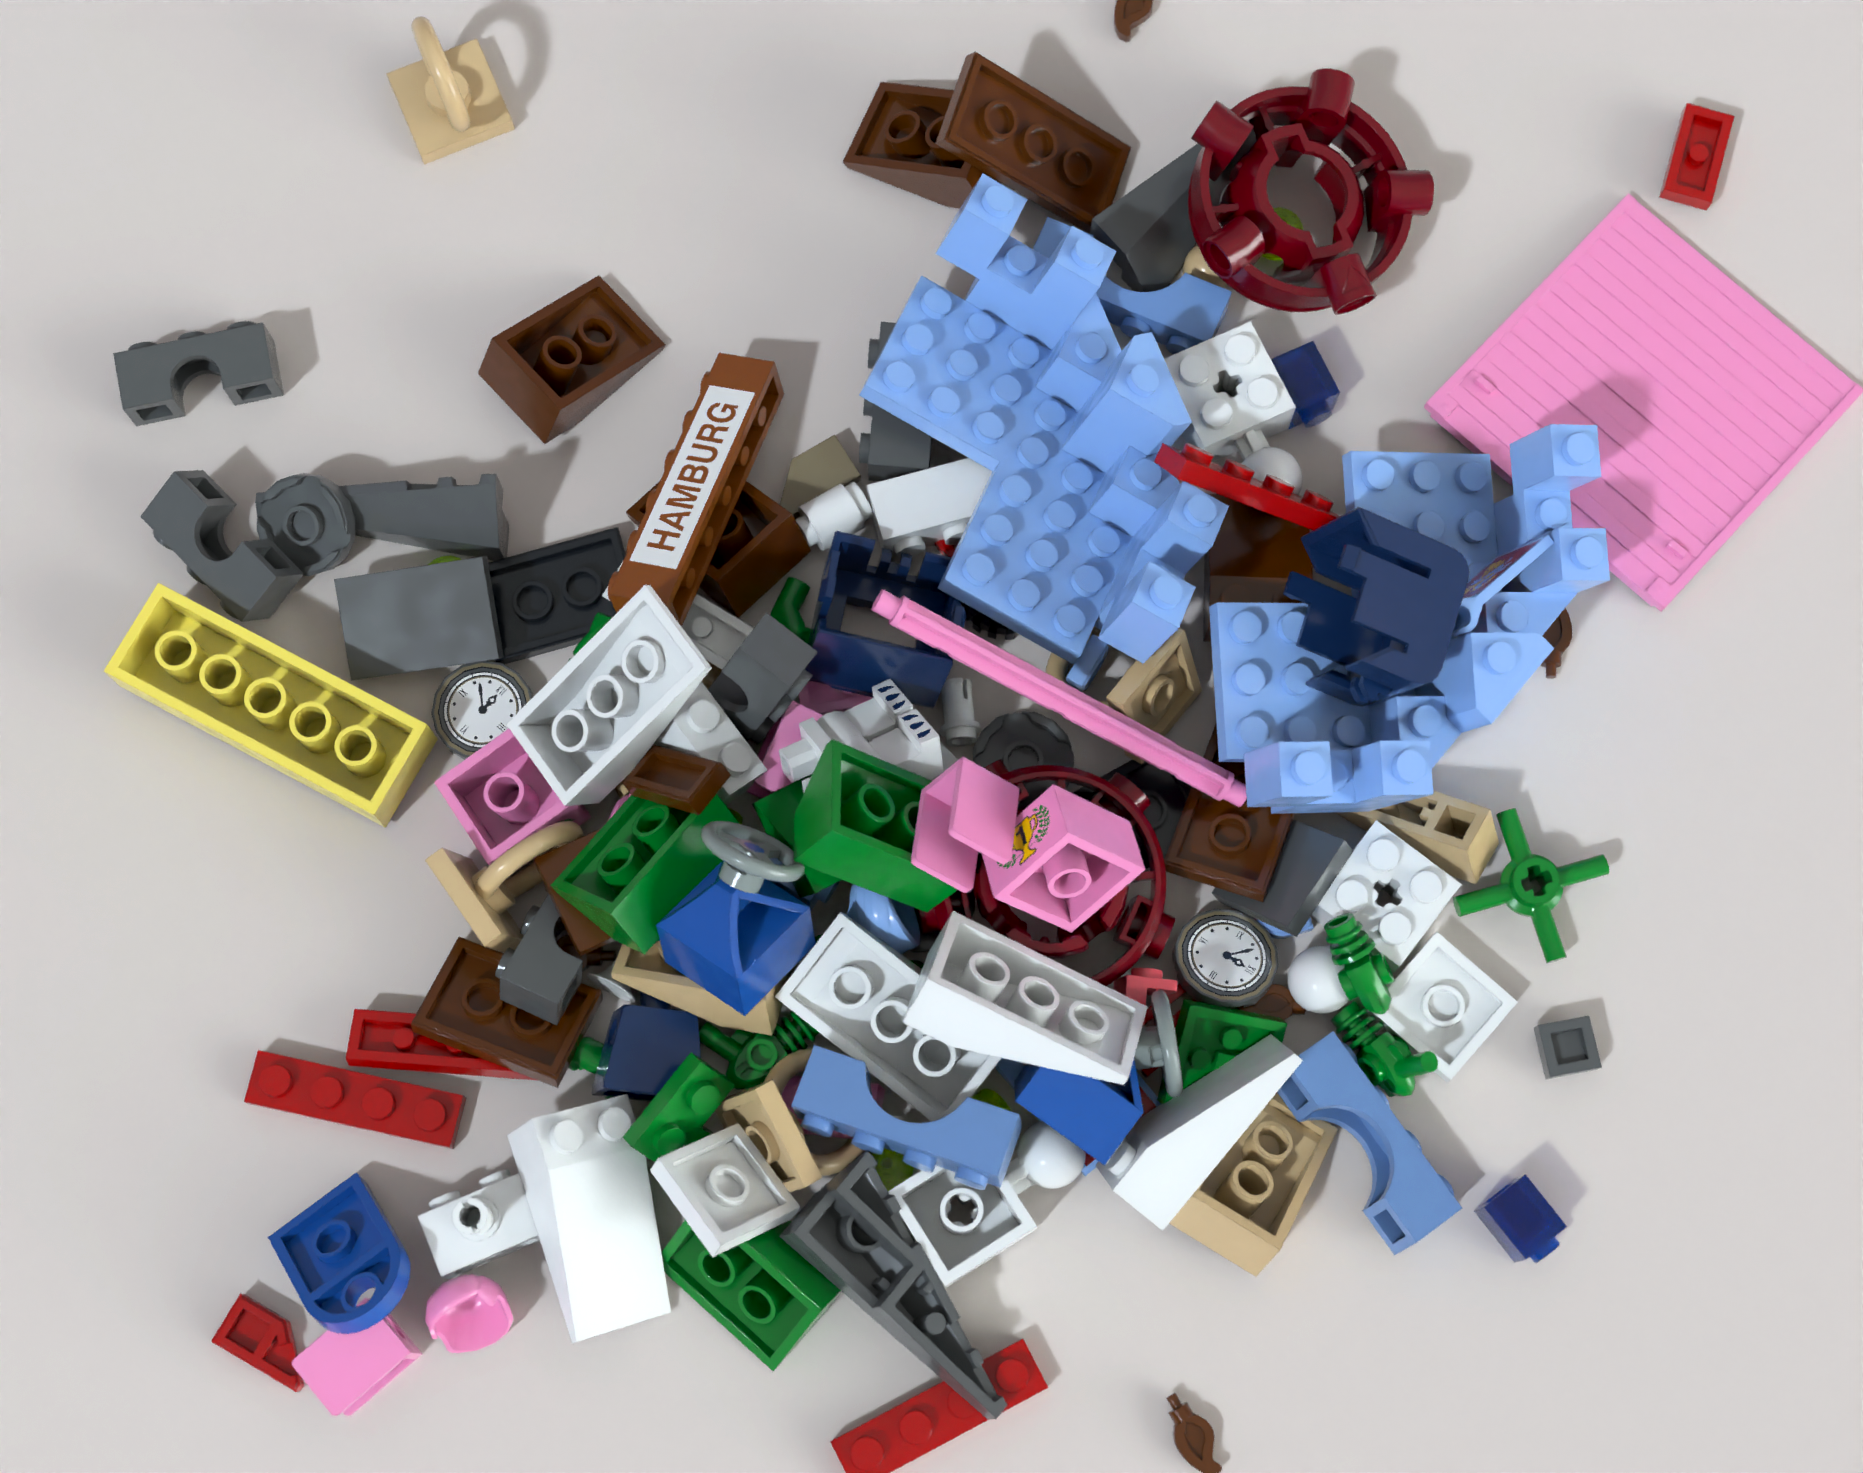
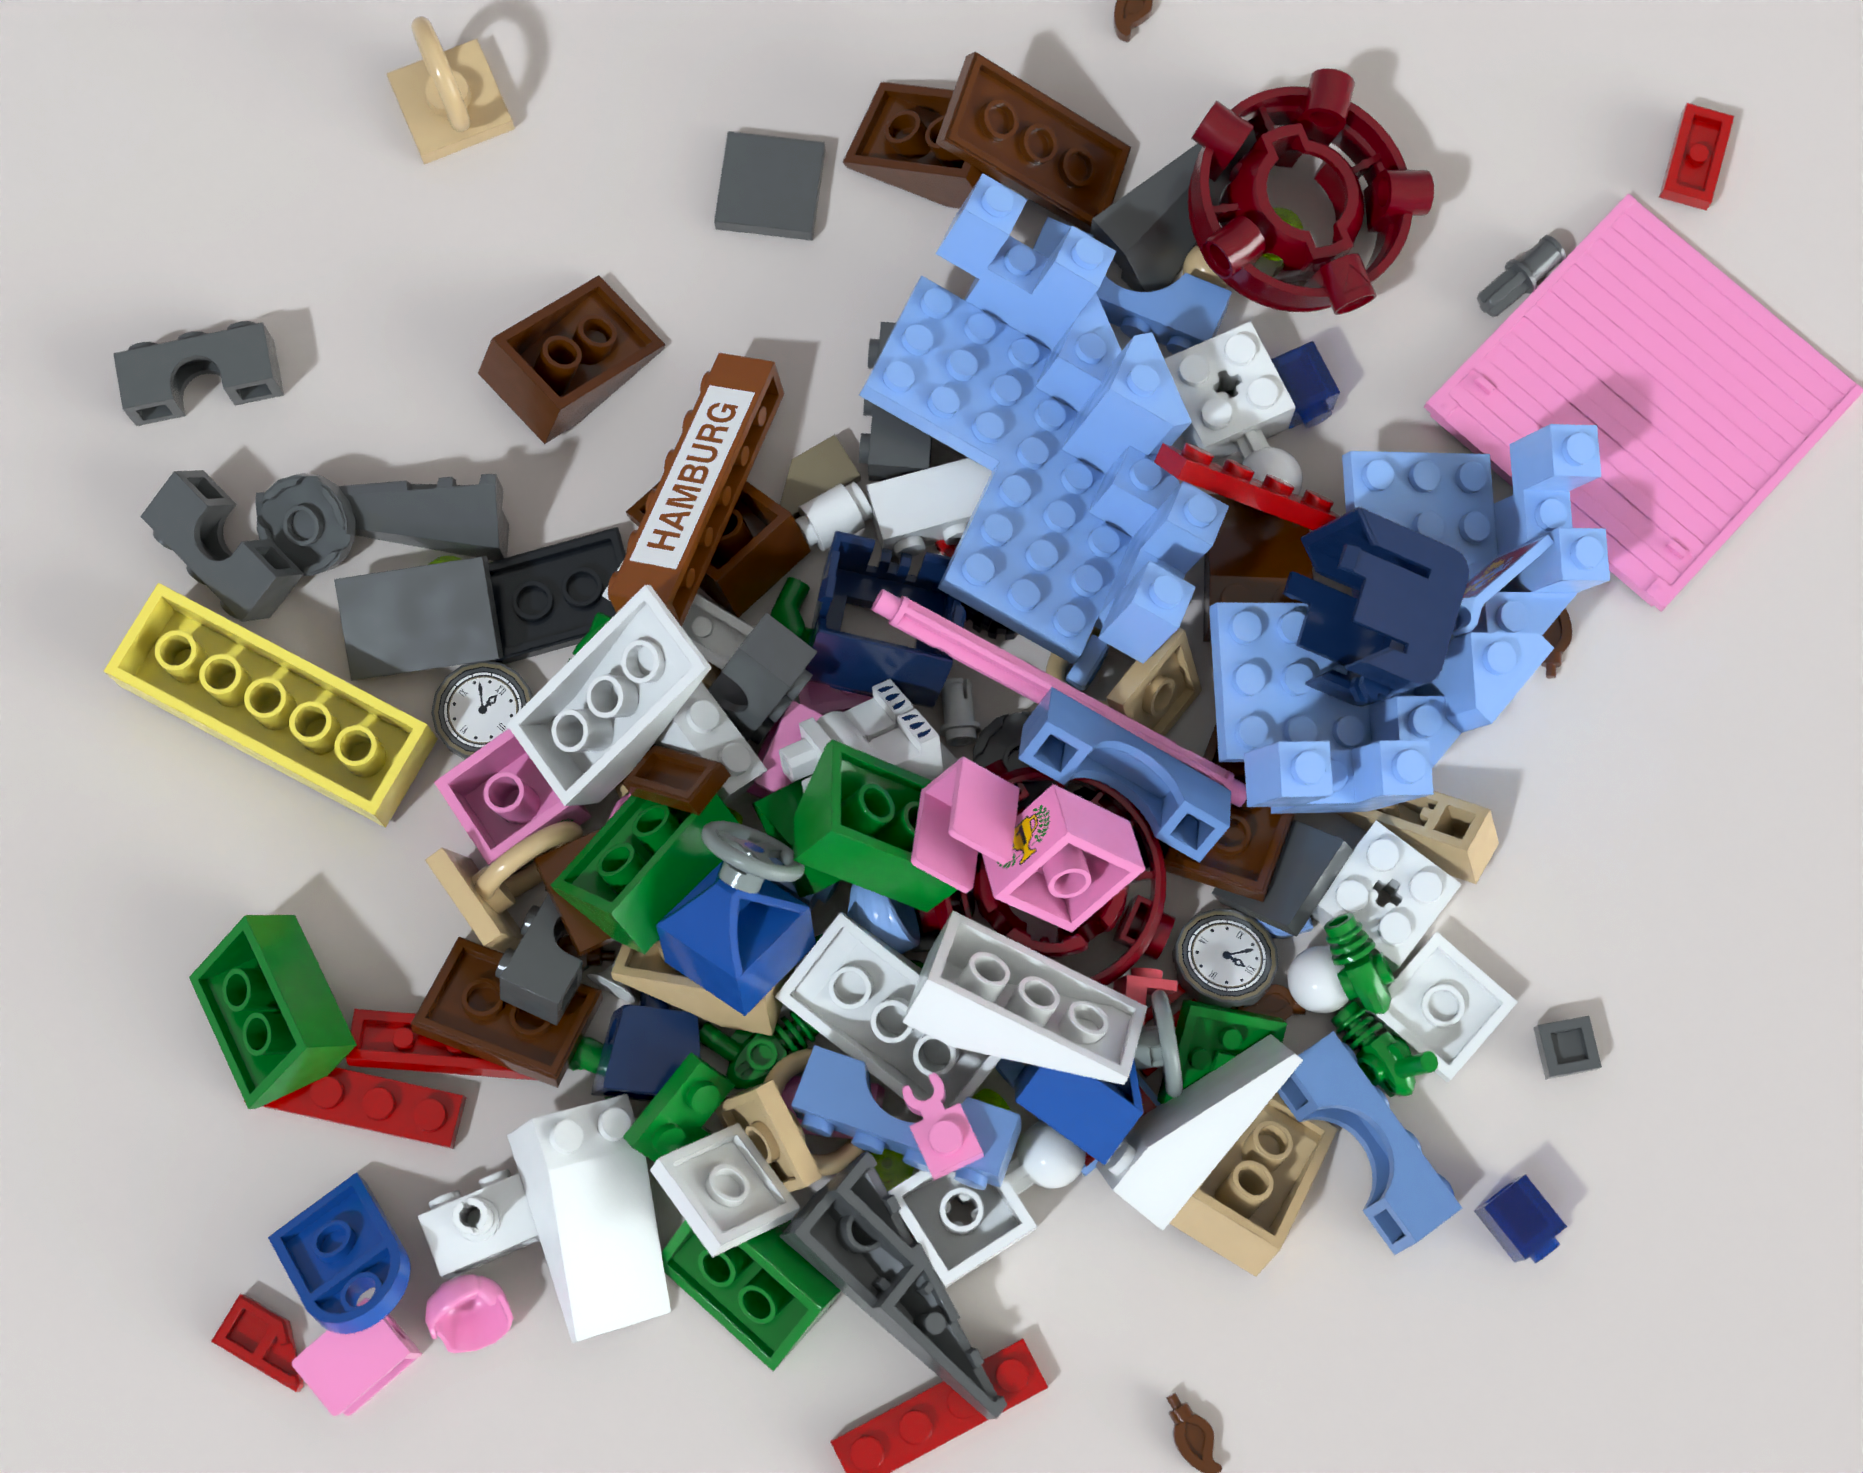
(271, 1008): none -> green slope
(769, 185): none -> dark grey tile
(943, 1133): none -> bright pink plate
(1176, 800): none -> medium blue arch
(1521, 276): none -> dark grey axle
(1526, 903): green bar -> none

